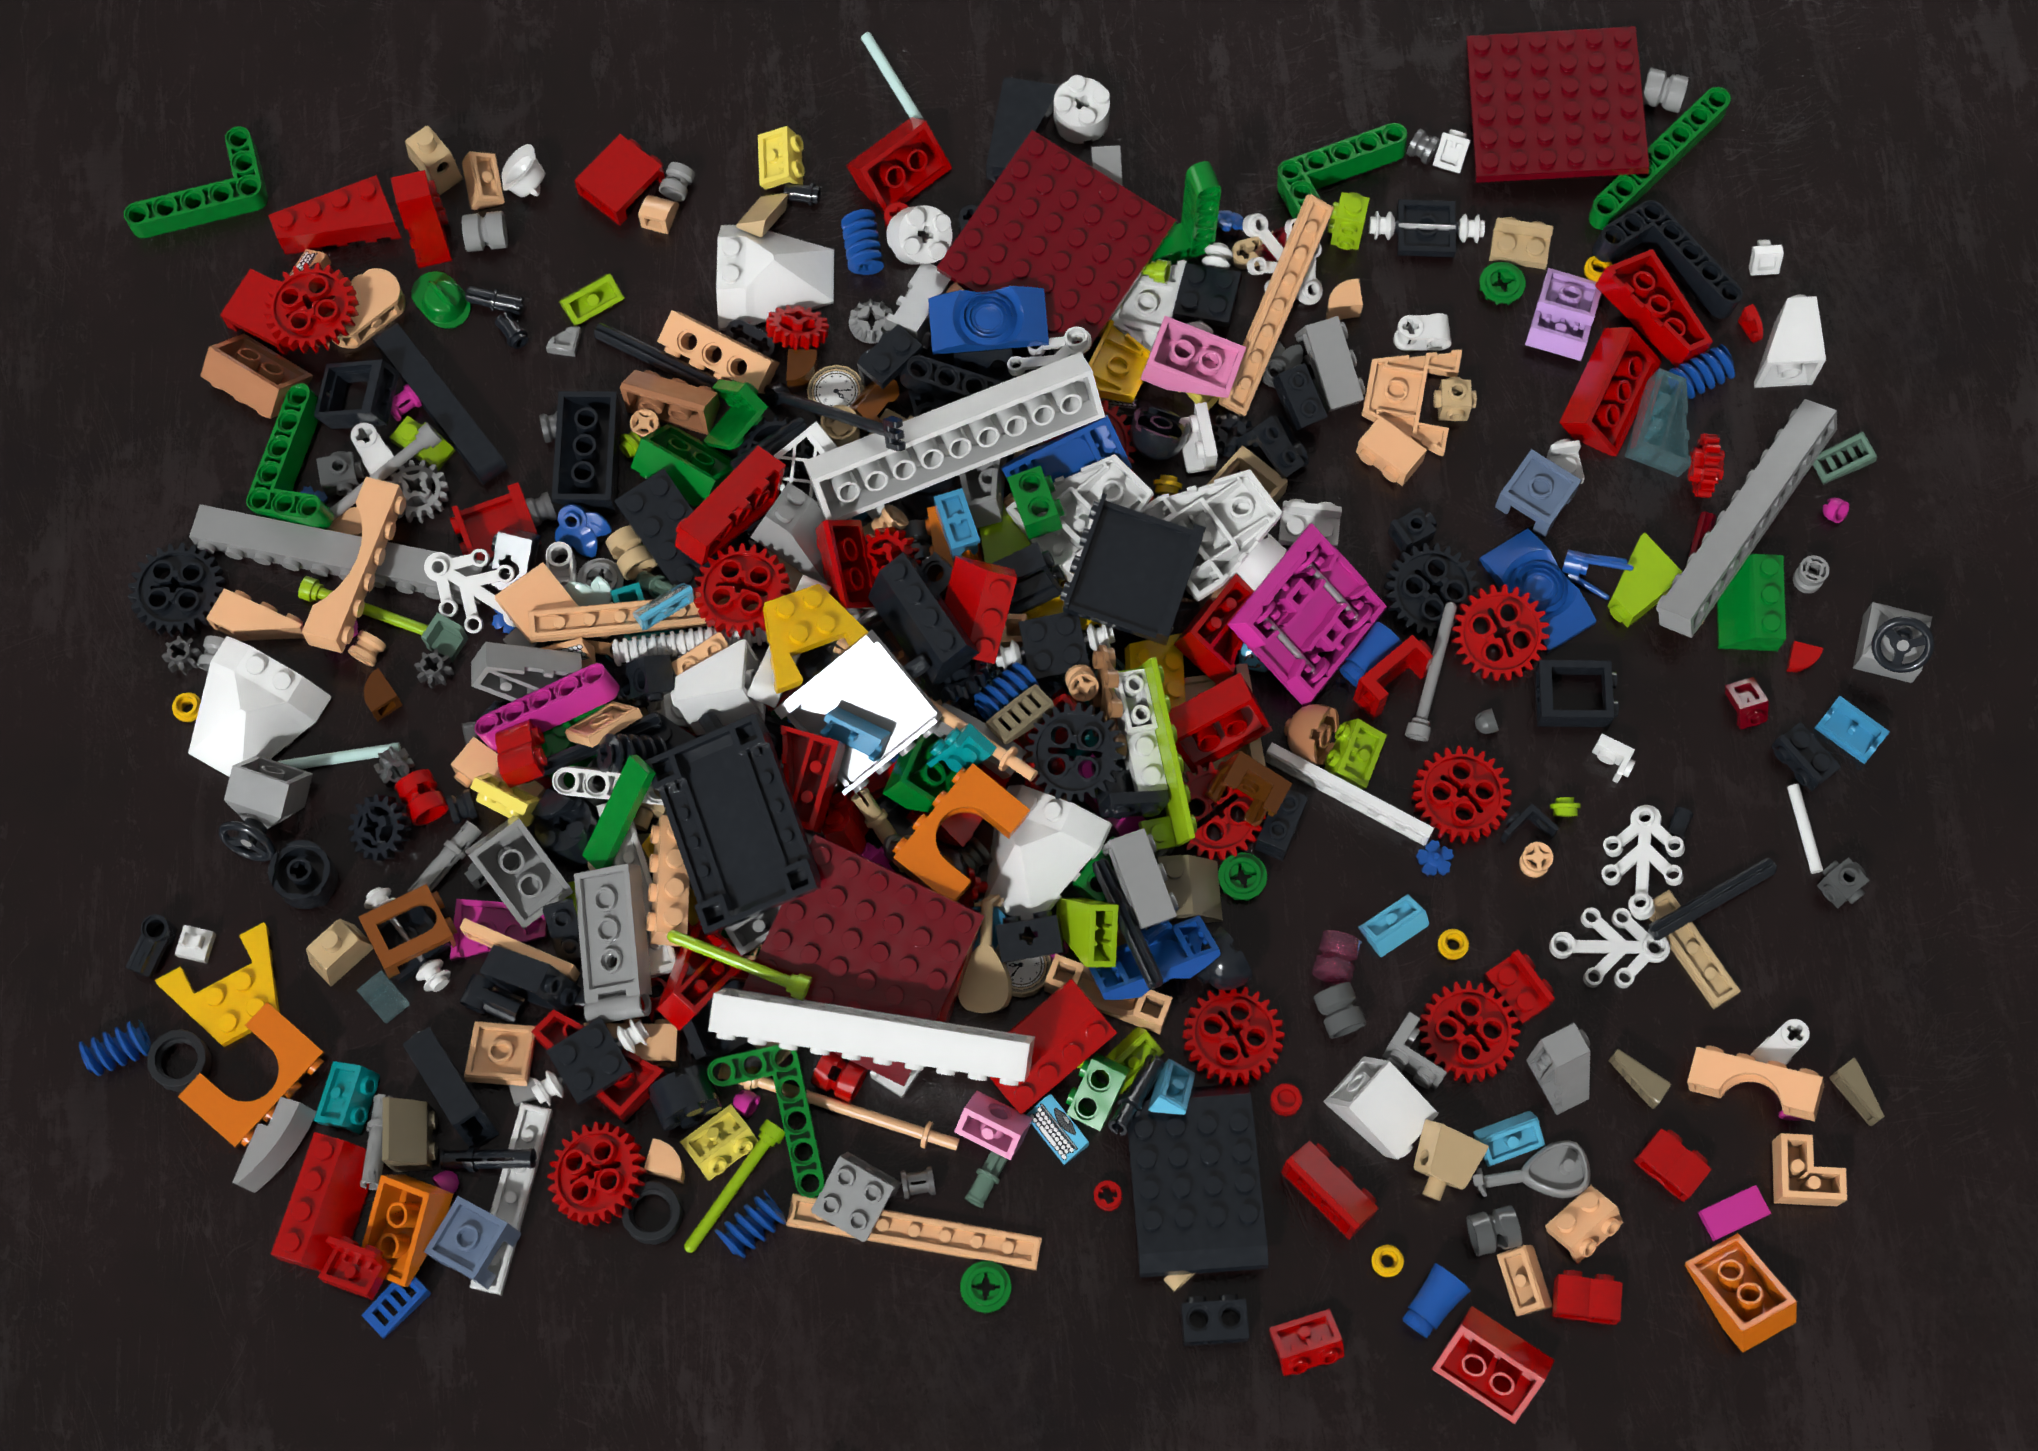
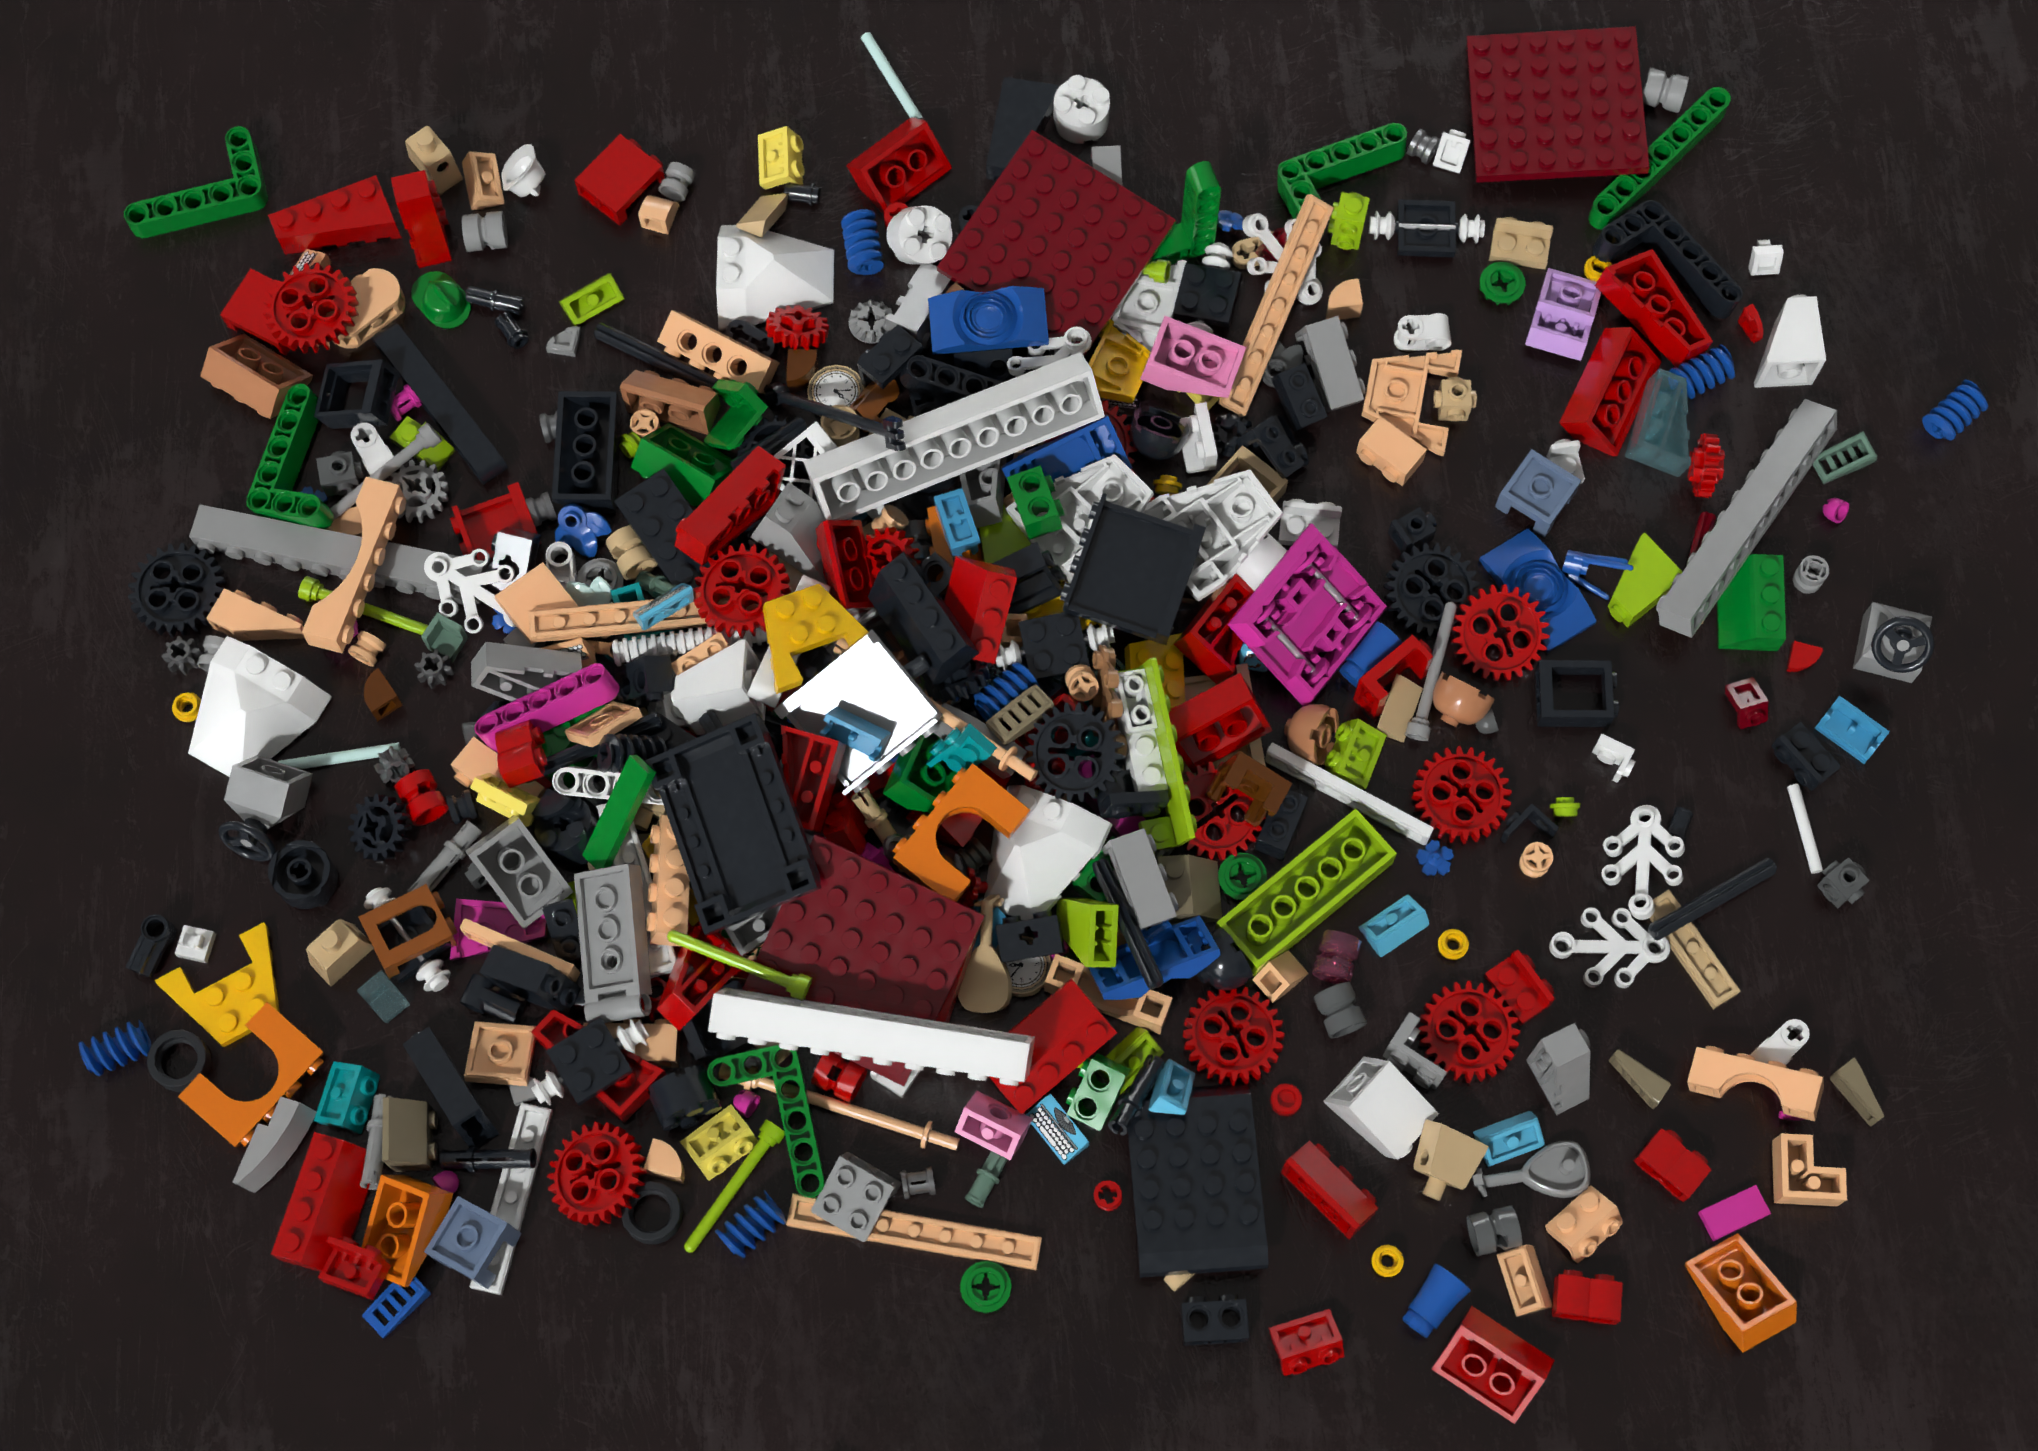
(1280, 976): none -> light nougat brick
(1307, 890): none -> lime brick
(1399, 708): none -> tan slope
(1459, 701): none -> nougat cylinder
(1955, 411): none -> blue piece

